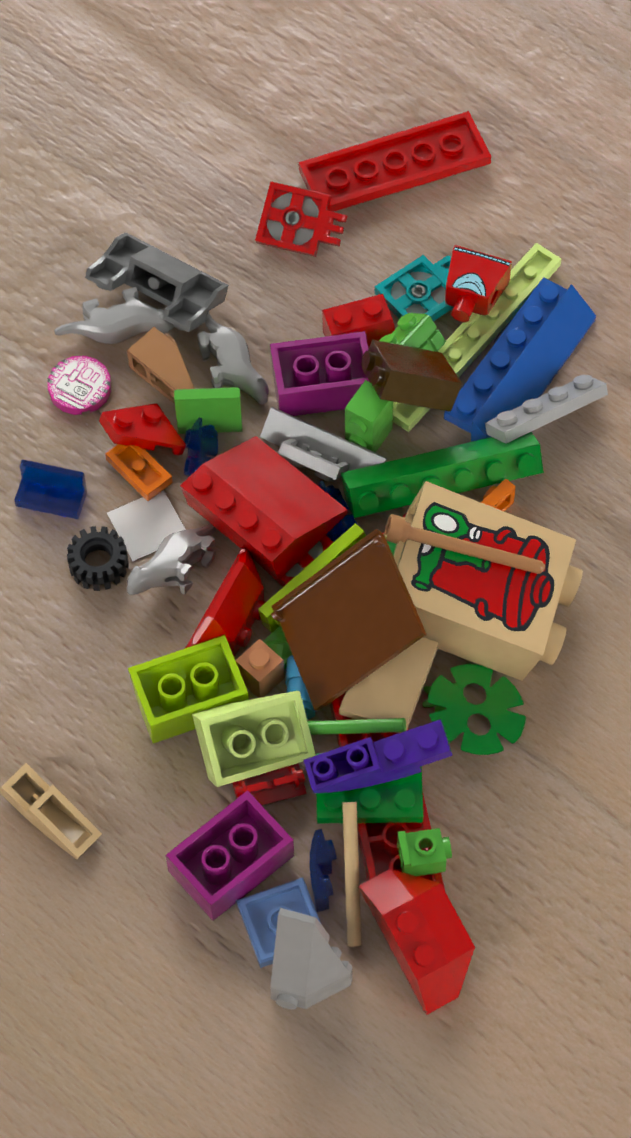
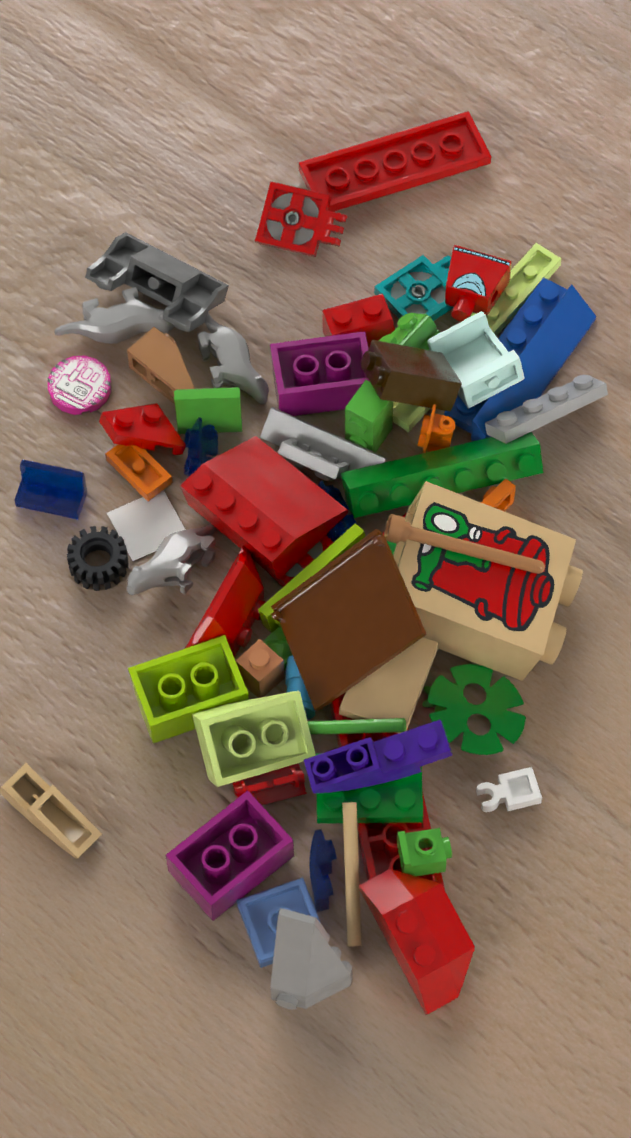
(436, 431): none -> orange hinge
(477, 359): none -> light aqua panel
(515, 789): none -> white plate

